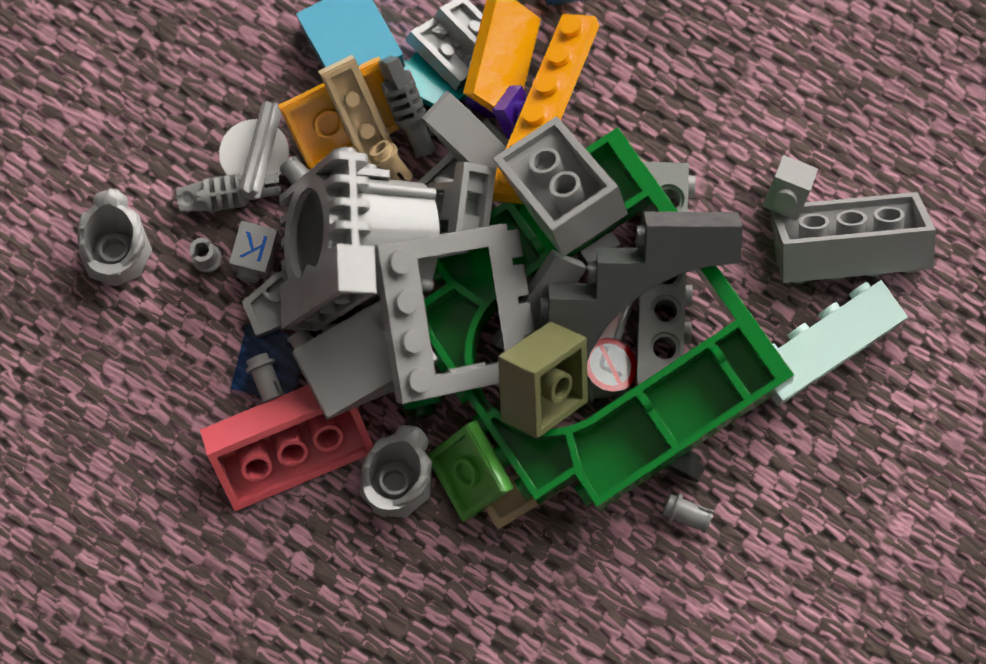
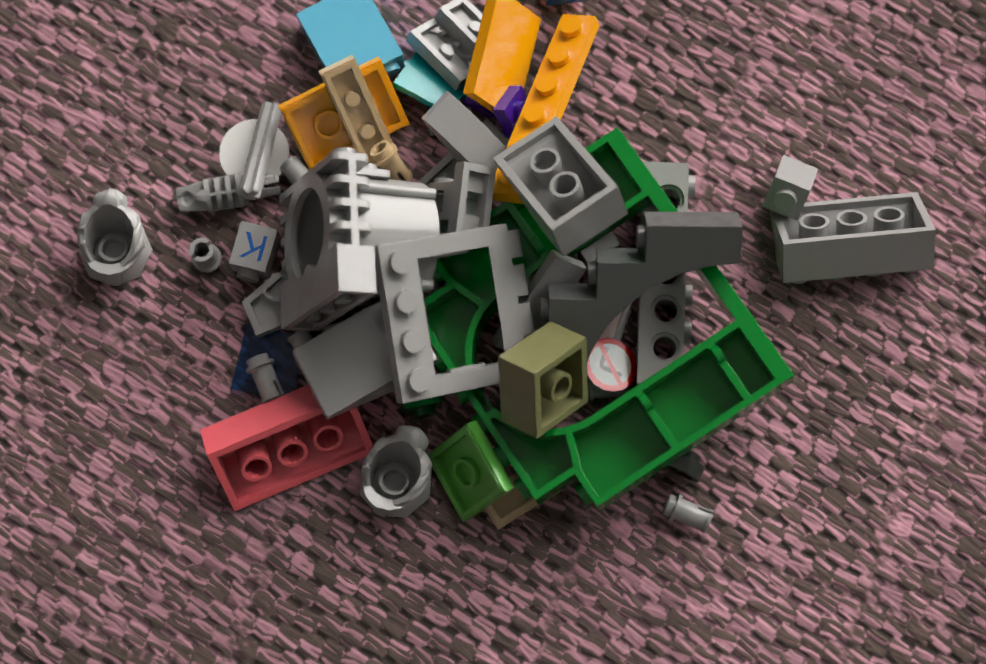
(406, 105): dark grey hinge -> none
(838, 336): light aqua brick -> none

